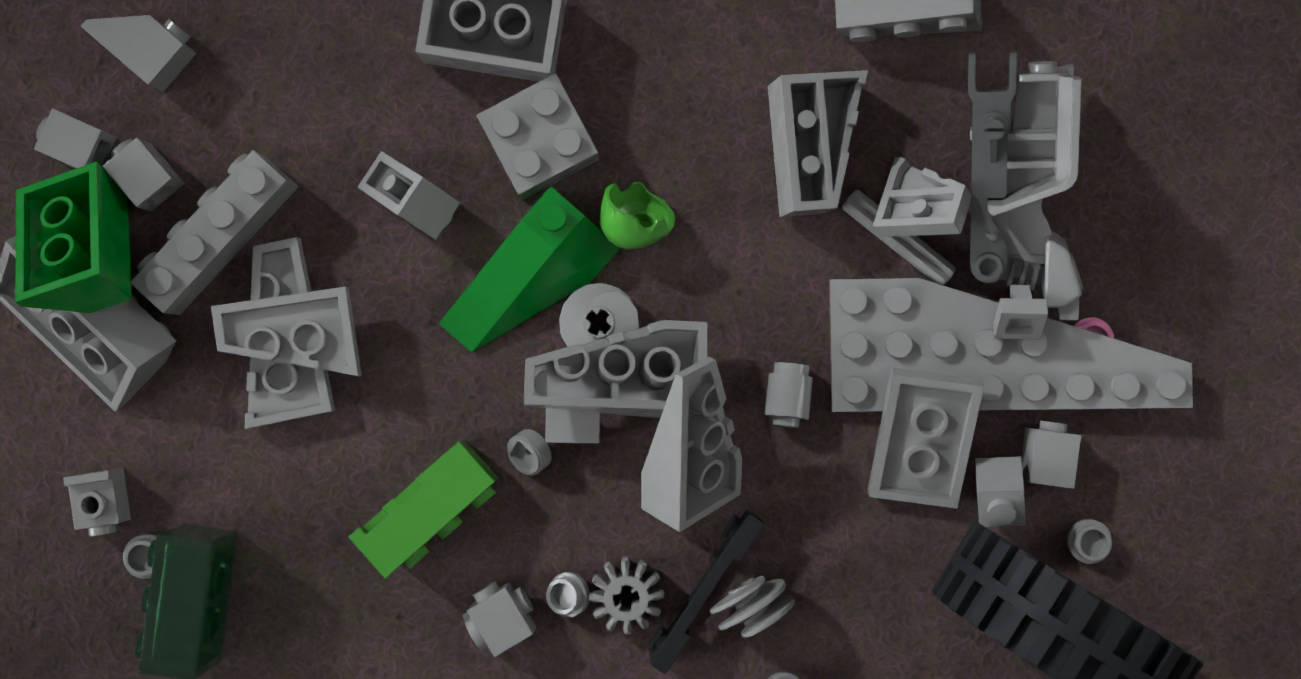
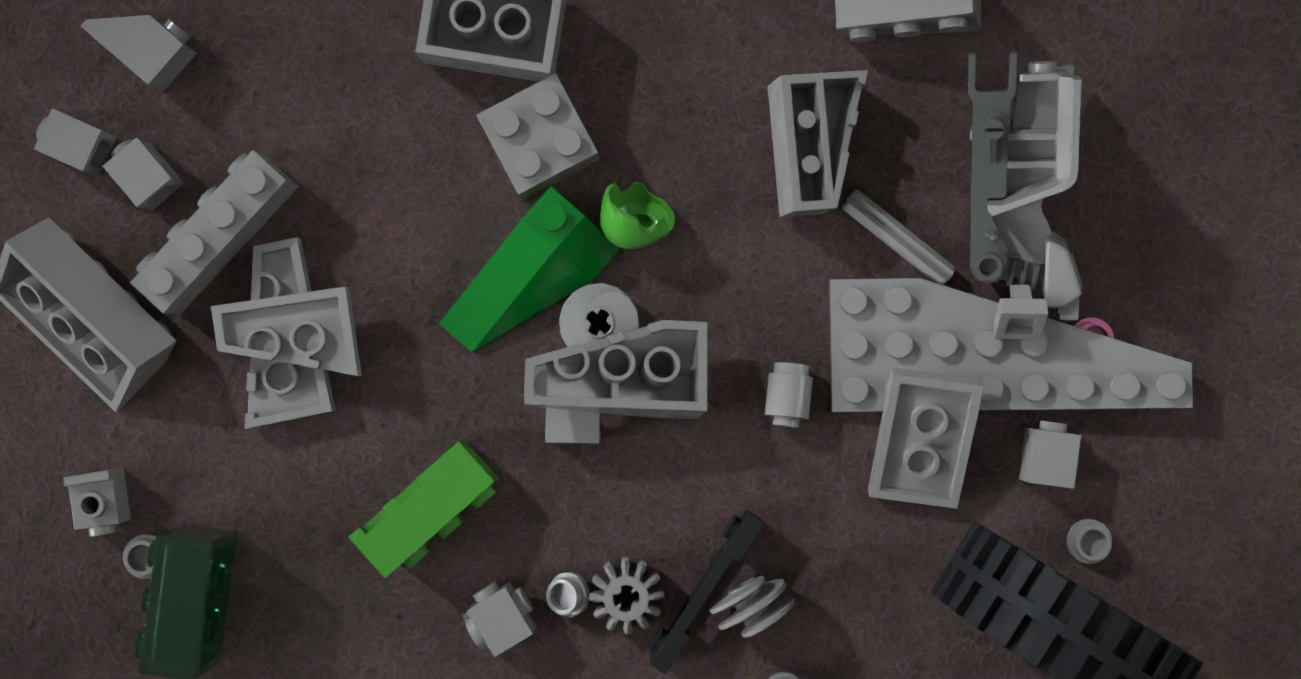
(73, 242): green slope -> none
(409, 195): light grey slope -> none
(529, 452): light grey tile -> none
(692, 455): light grey wedge -> none
(920, 203): light grey wing -> none
(1000, 491): light grey brick -> none

